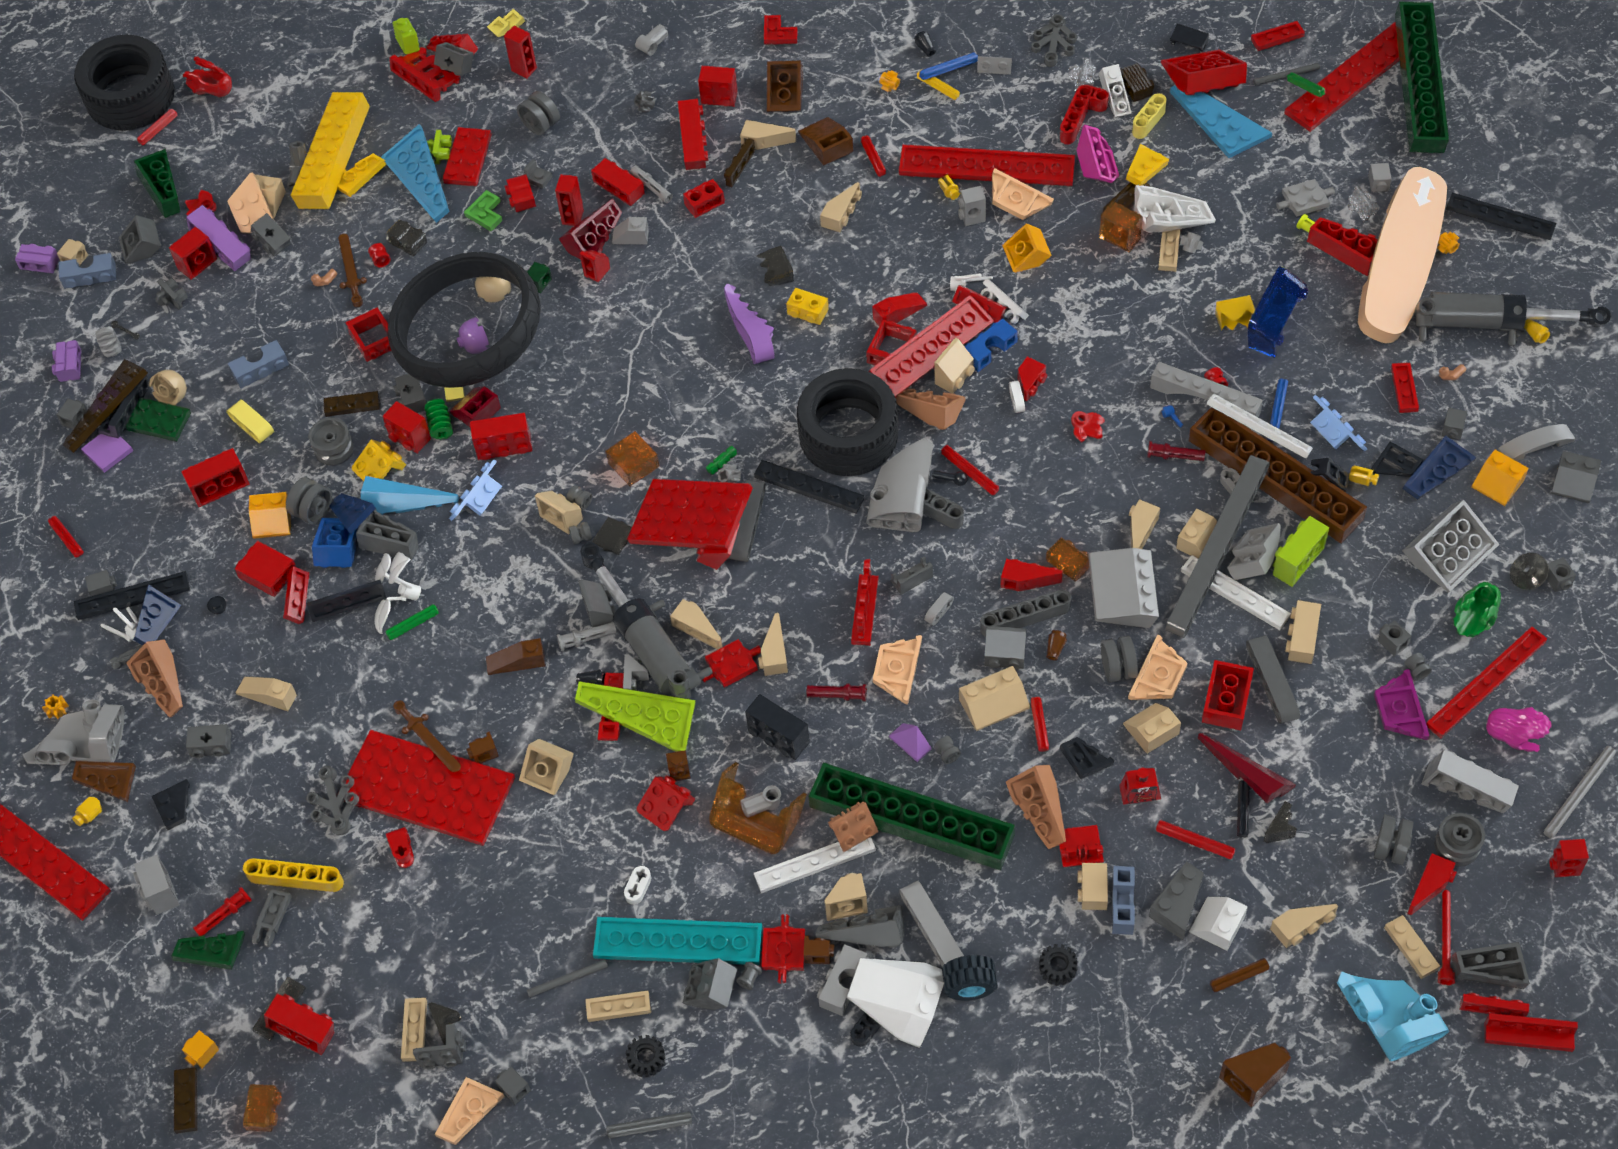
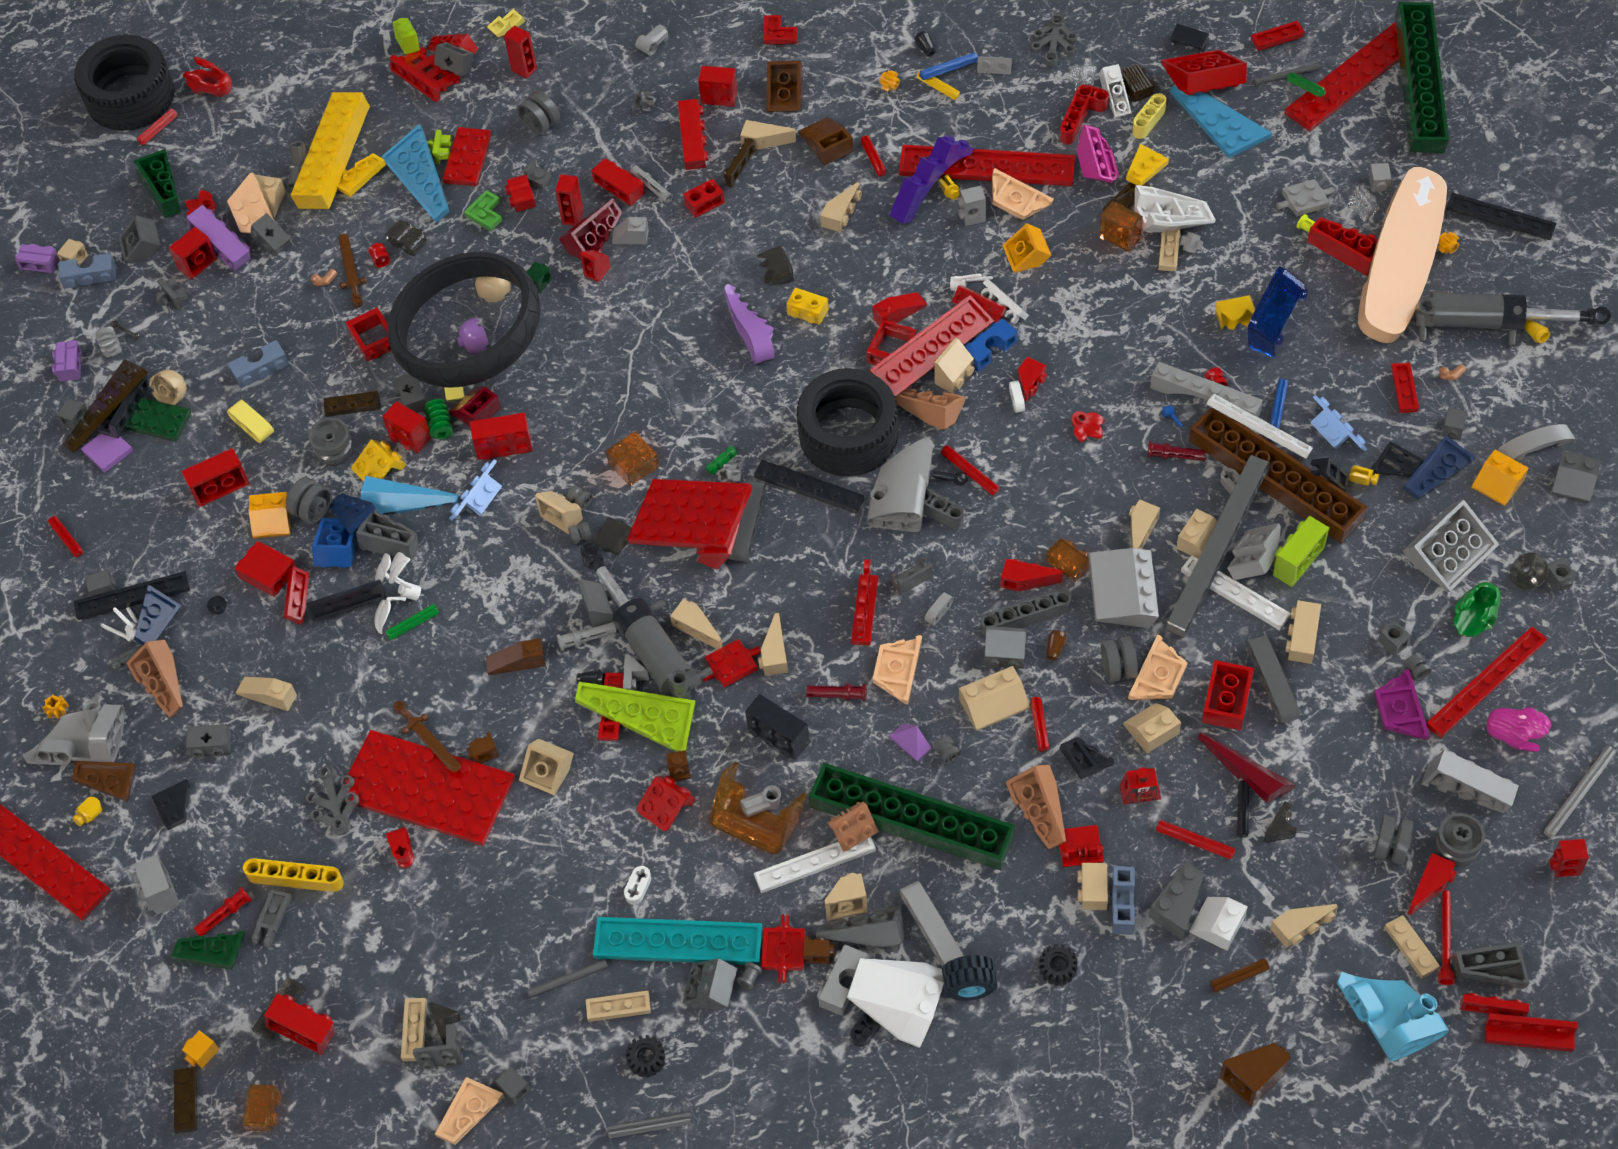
(930, 168): none -> dark purple arch

